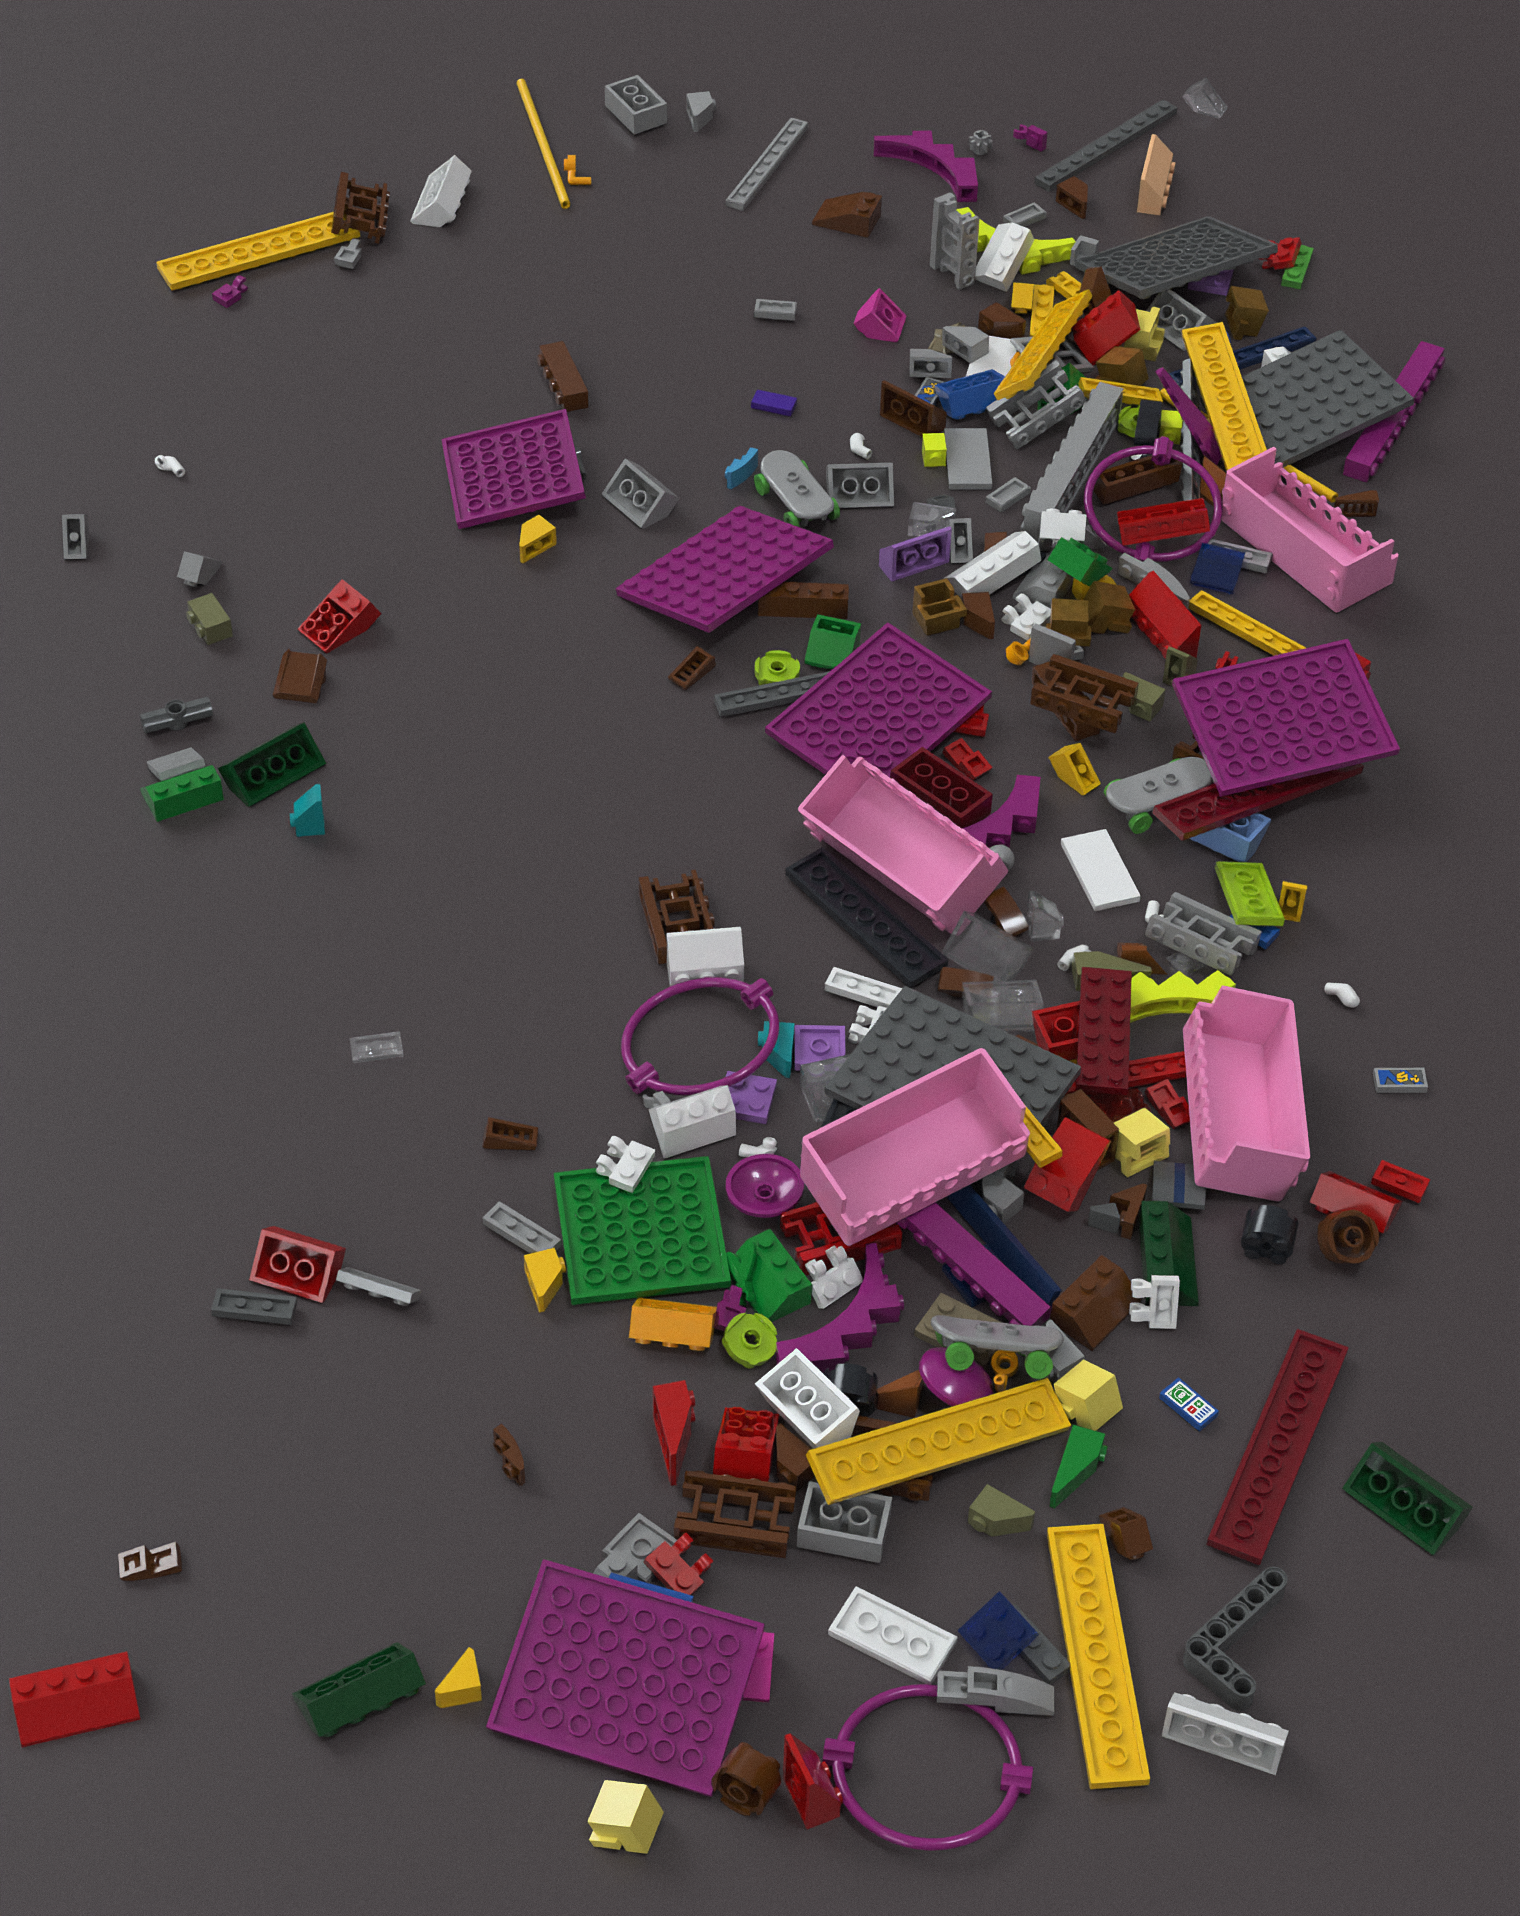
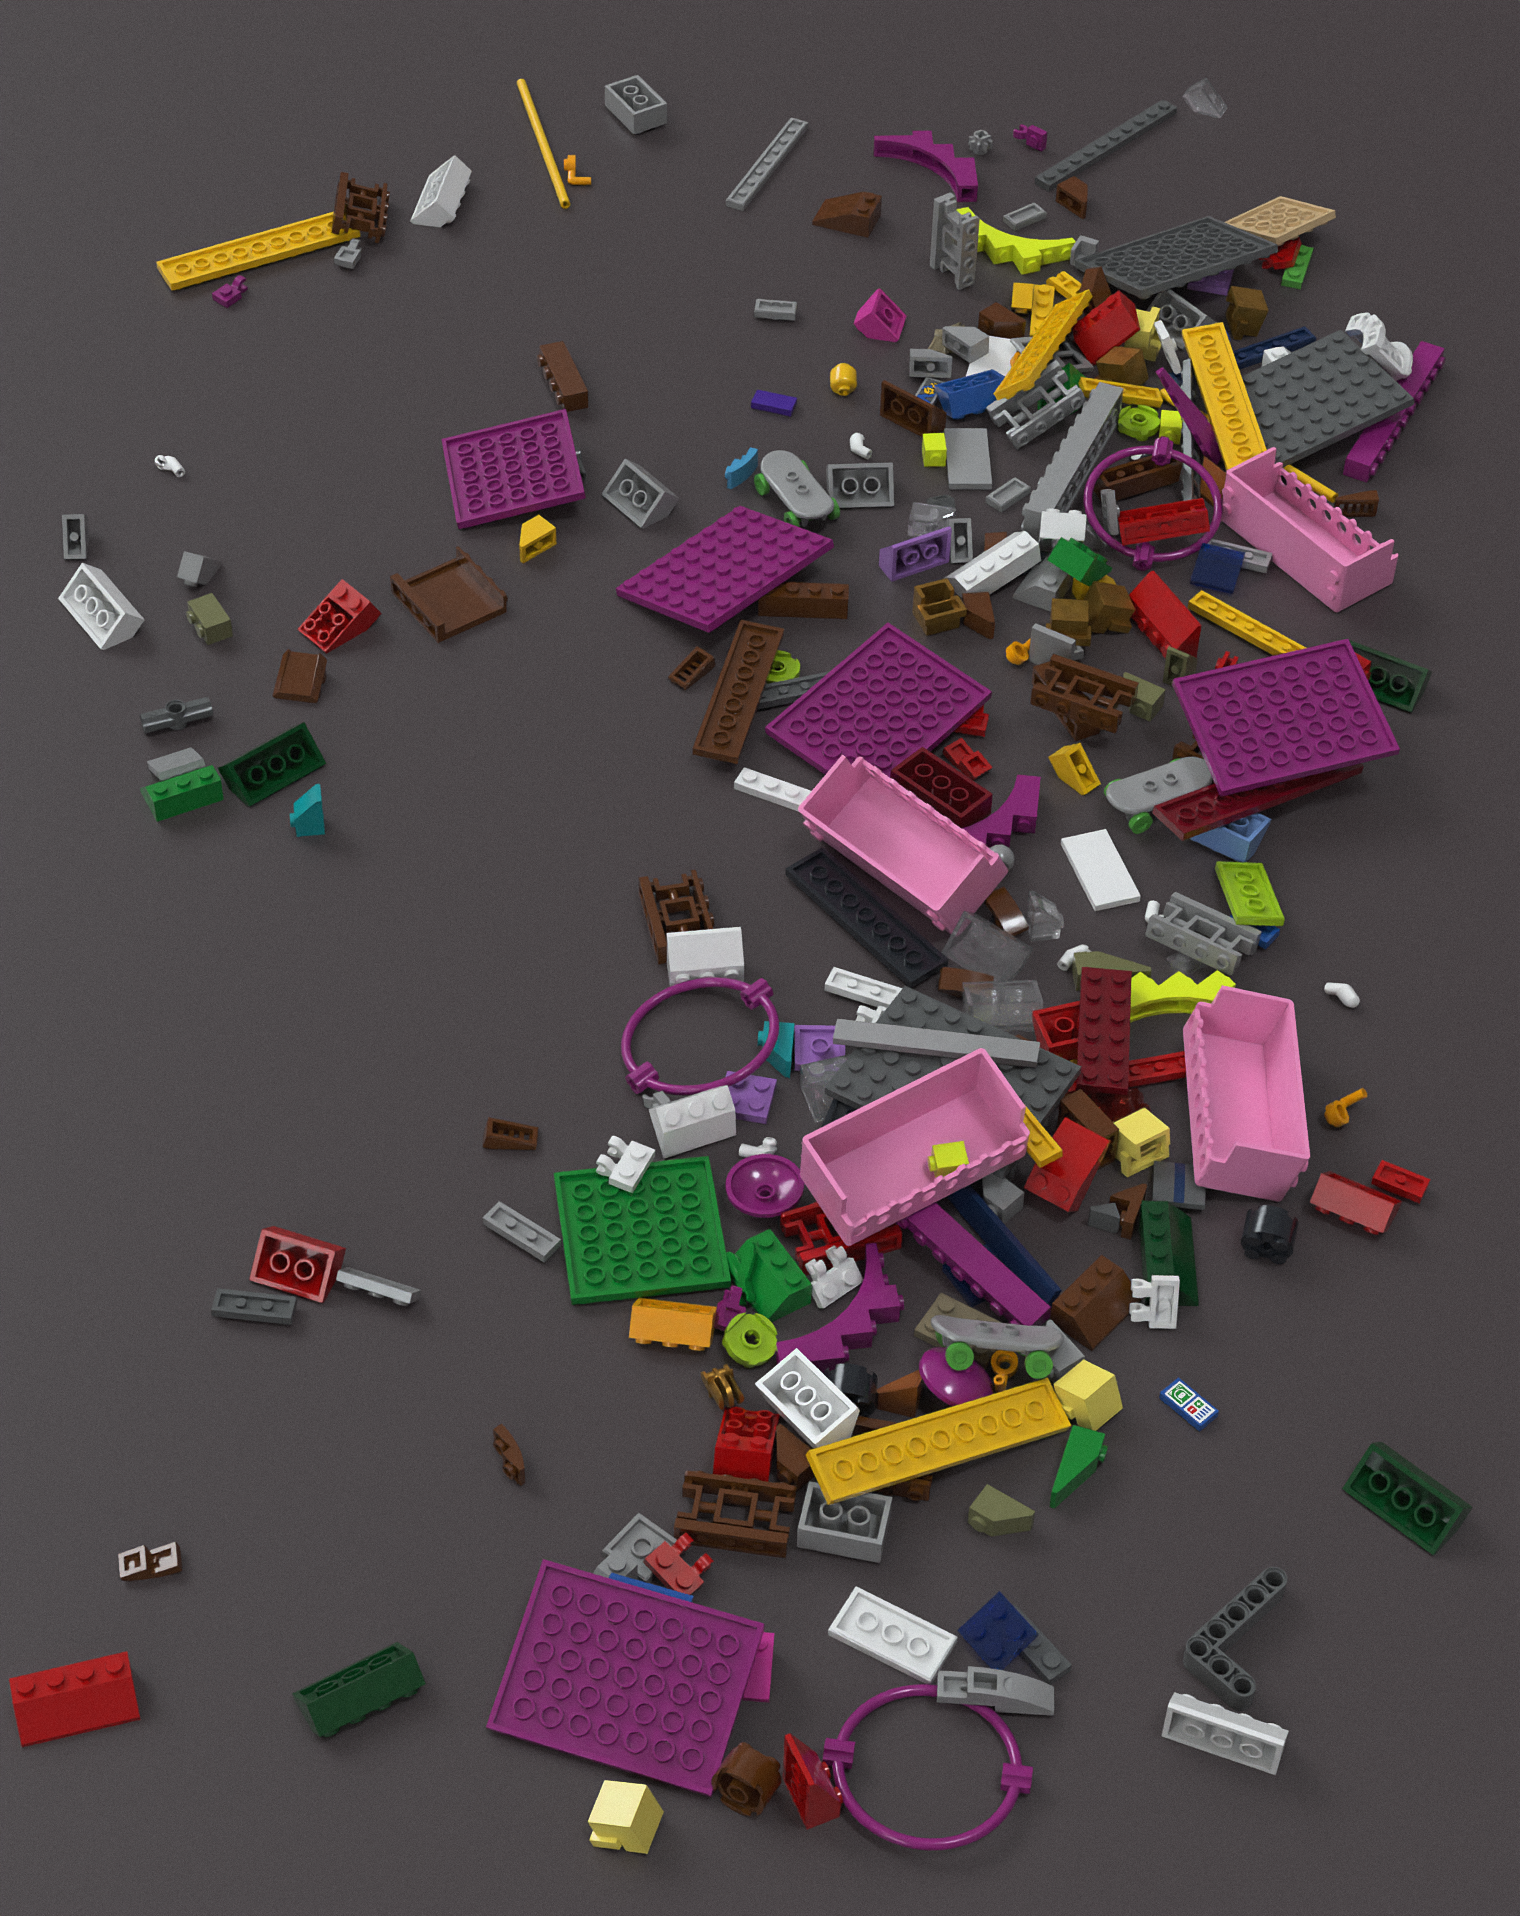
(100, 607): none -> white slope
(376, 1047): clear plate -> none
(450, 597): none -> reddish brown panel
(461, 1683): yellow slope -> none
(544, 1275): yellow slope -> none
(673, 1419): red slope -> none
(700, 109): light grey slope -> none
(722, 1386): none -> pearl gold arm
(738, 692): none -> reddish brown plate
(770, 789): none -> white plate
(831, 641): green slope -> none
(843, 379): none -> yellow head
(934, 1042): none -> light grey tile
(947, 1158): none -> neon yellow brick
(1004, 255): white slope -> none
(1032, 614): white plate -> none
(1097, 1657): yellow plate -> none
(1110, 511): none -> light grey plate
(1127, 1532): reddish brown slope -> none
(1137, 570): light grey slope -> none
(1138, 953): dark orange slope -> none
(1147, 422): black beam -> none
(1156, 178): light nougat slope -> none
(1168, 1104): red slope -> none
(1169, 346): none -> white plate
(1277, 1447): dark red plate -> none
(1282, 219): none -> tan plate
(1292, 900): yellow slope -> none
(1333, 1241): reddish brown brick -> none
(1336, 1111): none -> light orange plate
(1392, 356): none -> white fence
(1393, 678): none -> dark green slope
(1400, 1080): tile -> none

